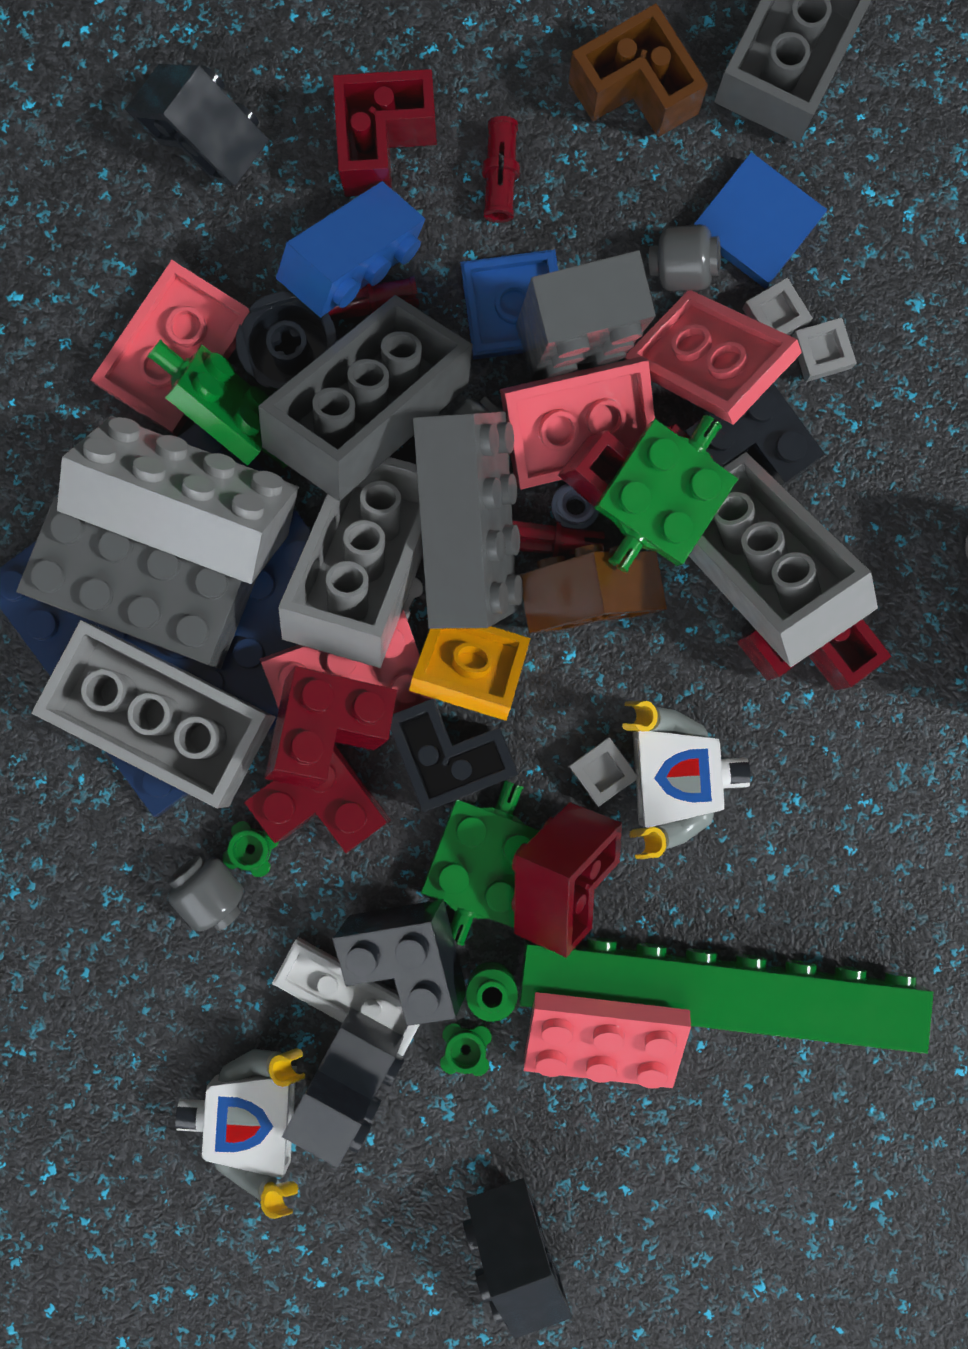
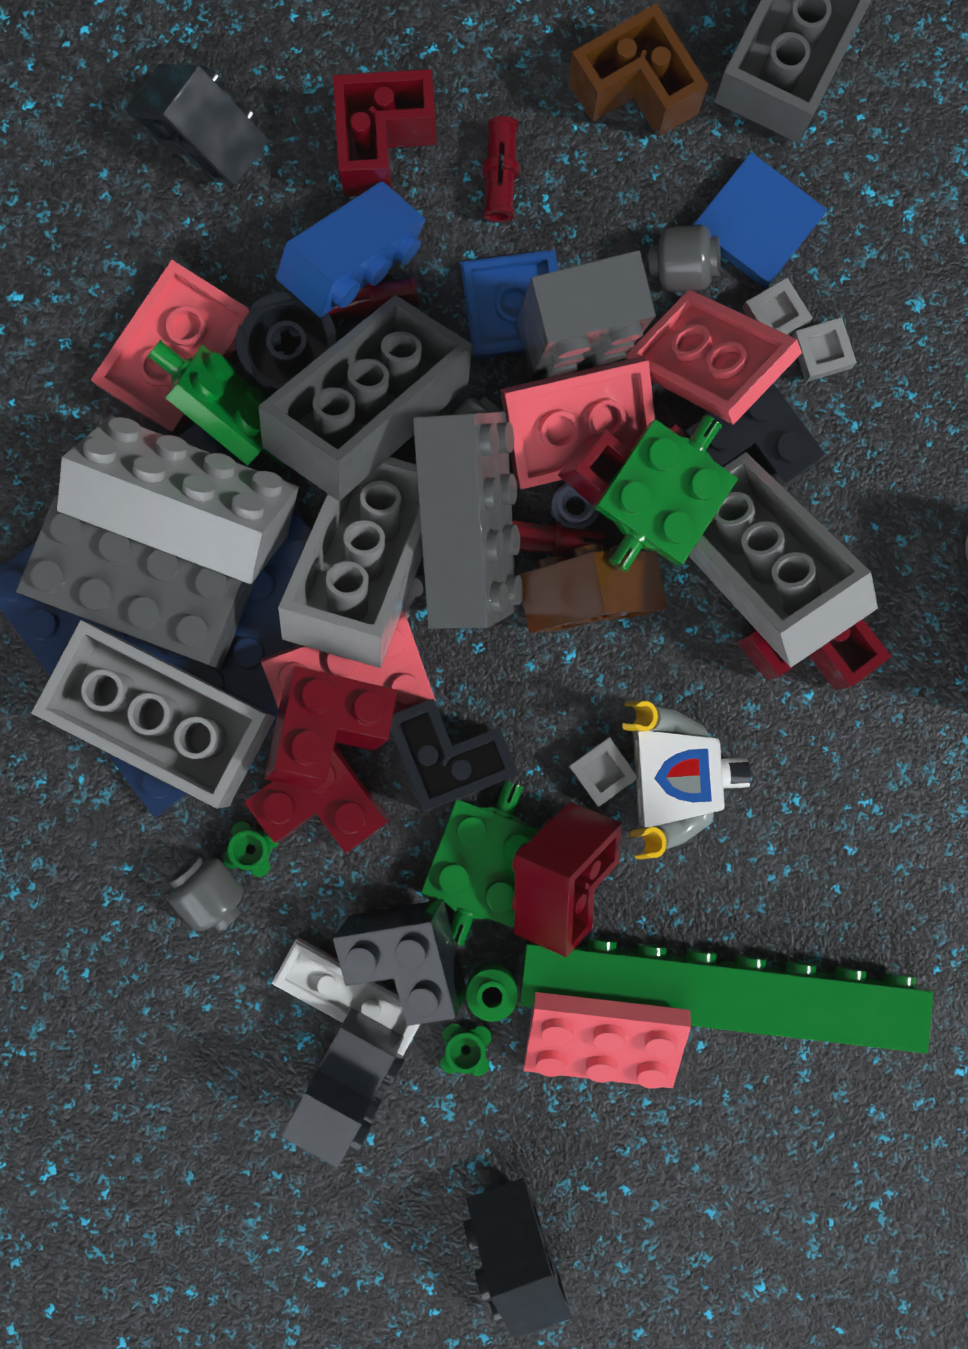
(245, 1124): torso -> none
(471, 668): light orange plate -> none

